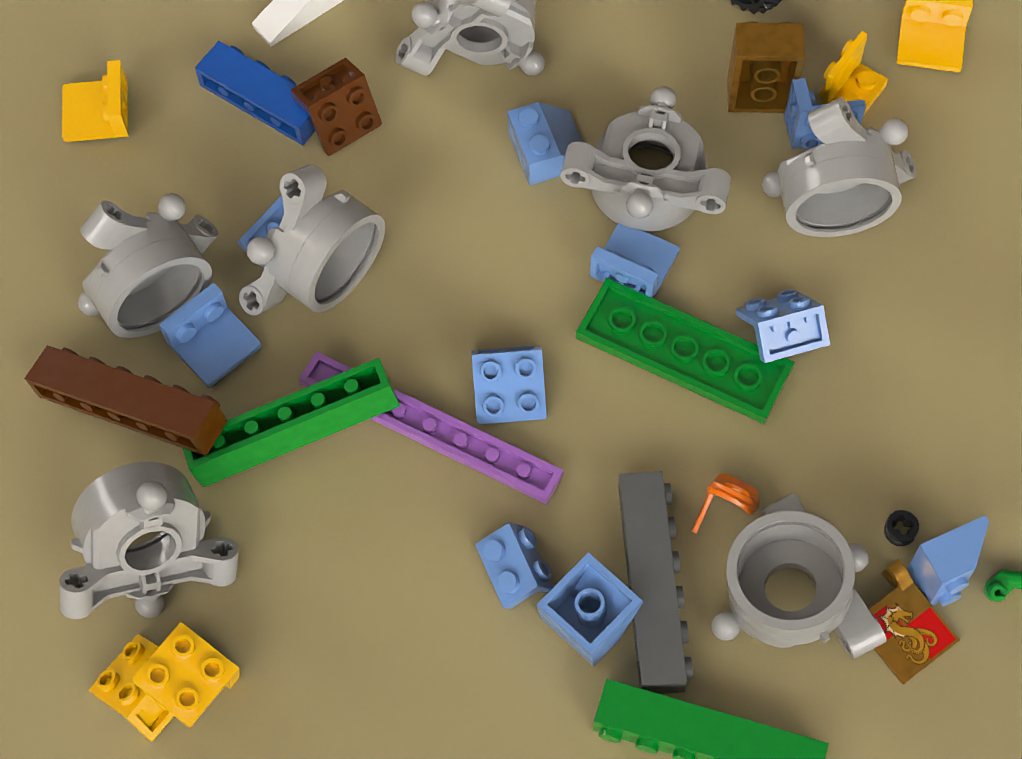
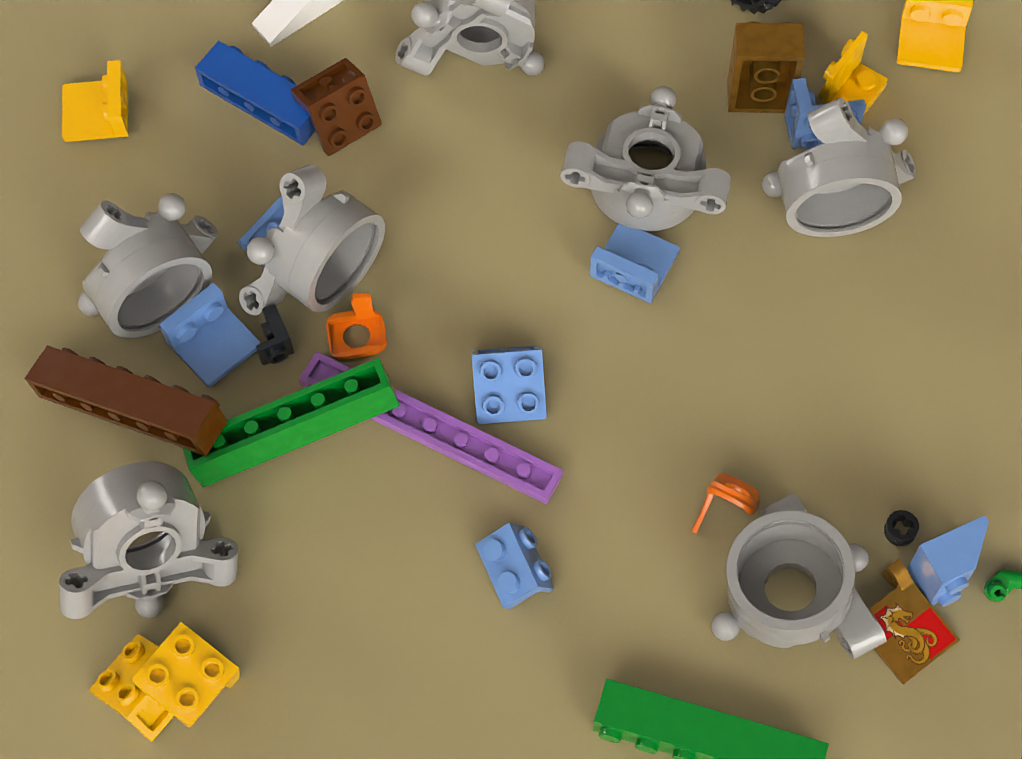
(278, 340): none -> black bracket
(361, 315): none -> orange piece
(541, 139): medium blue slope -> none
(589, 608): medium blue slope -> none
(651, 577): dark grey brick -> none
(684, 350): green plate -> none
(786, 324): bracket -> none

